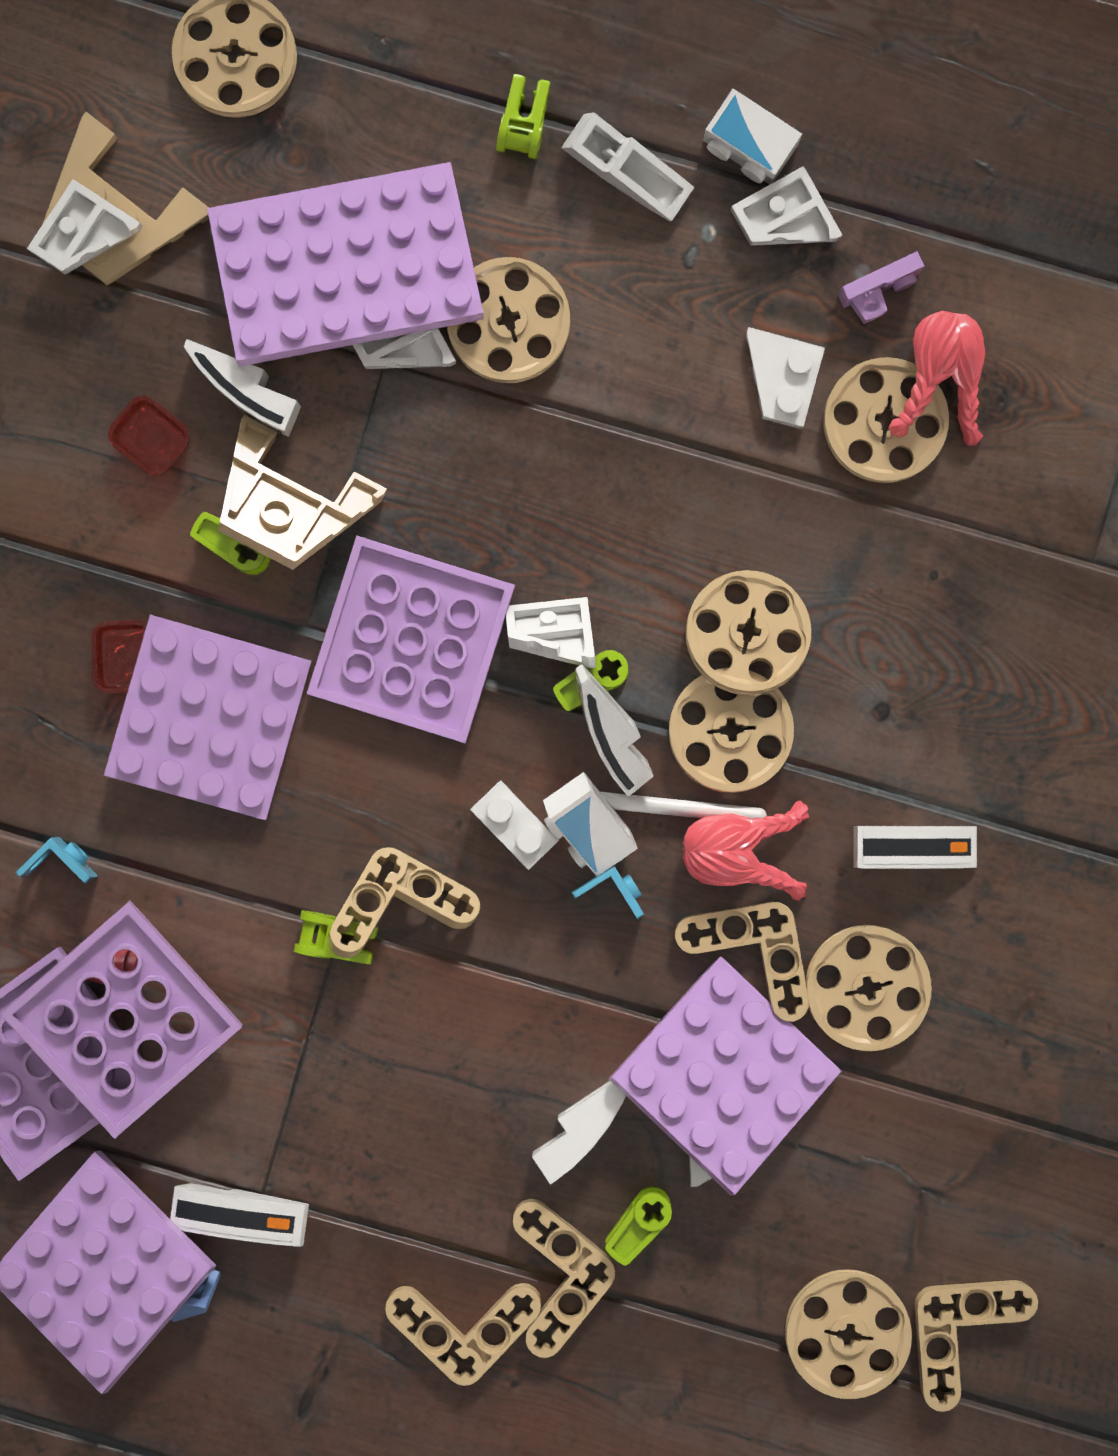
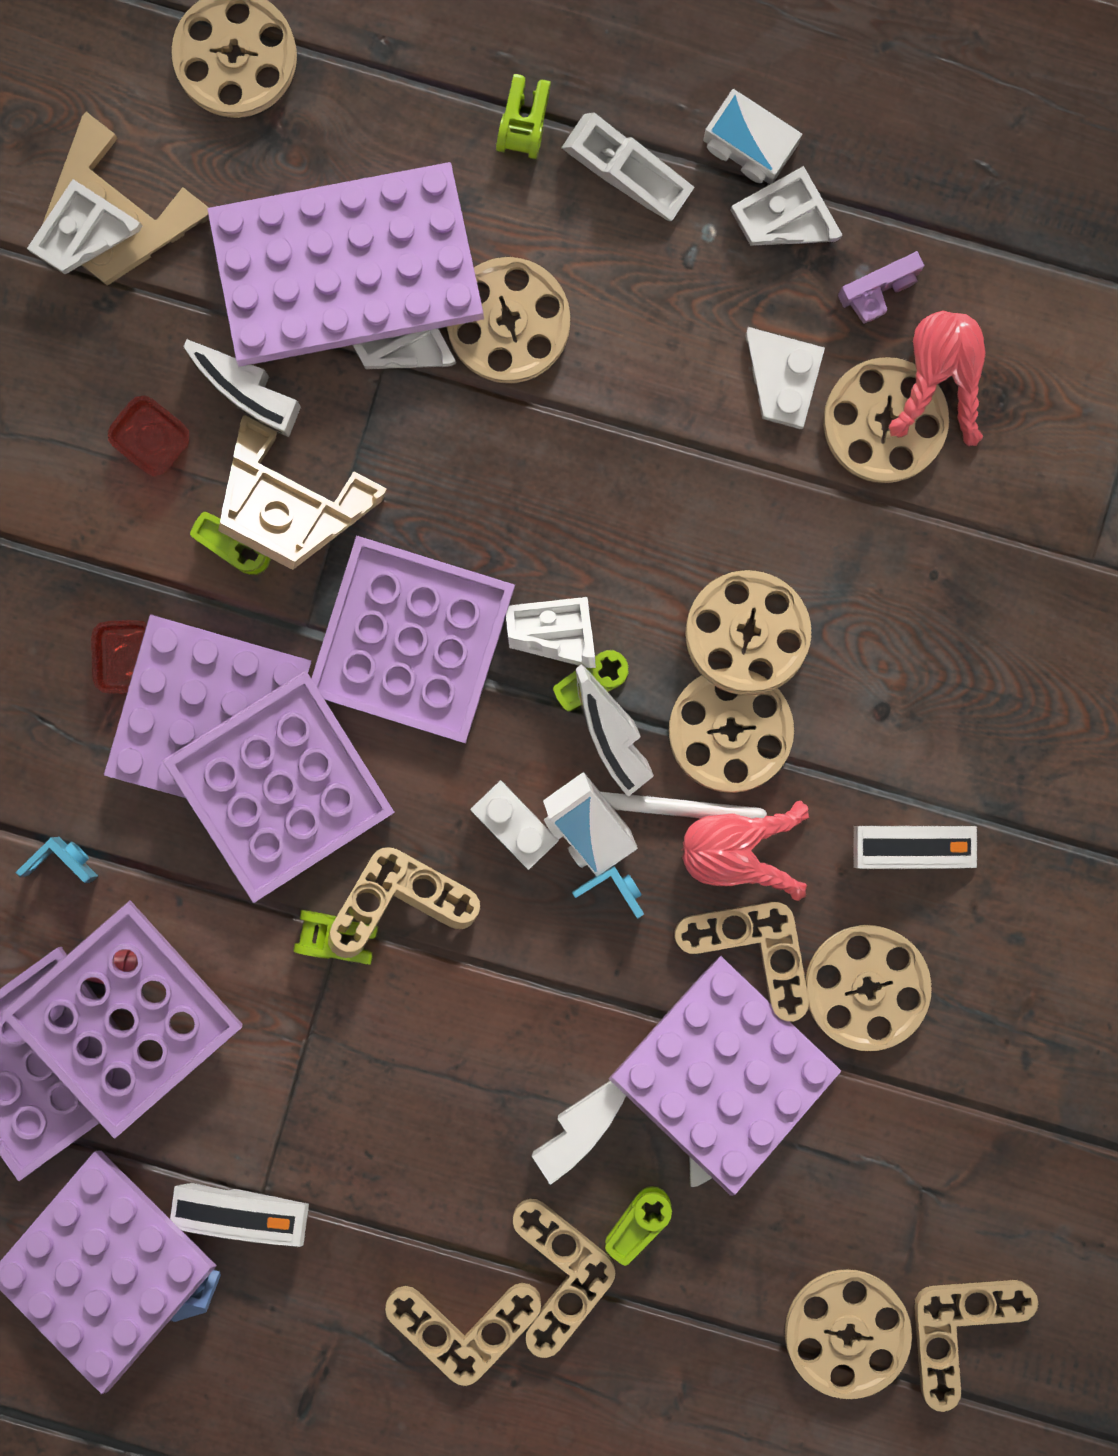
(278, 786): none -> lavender plate

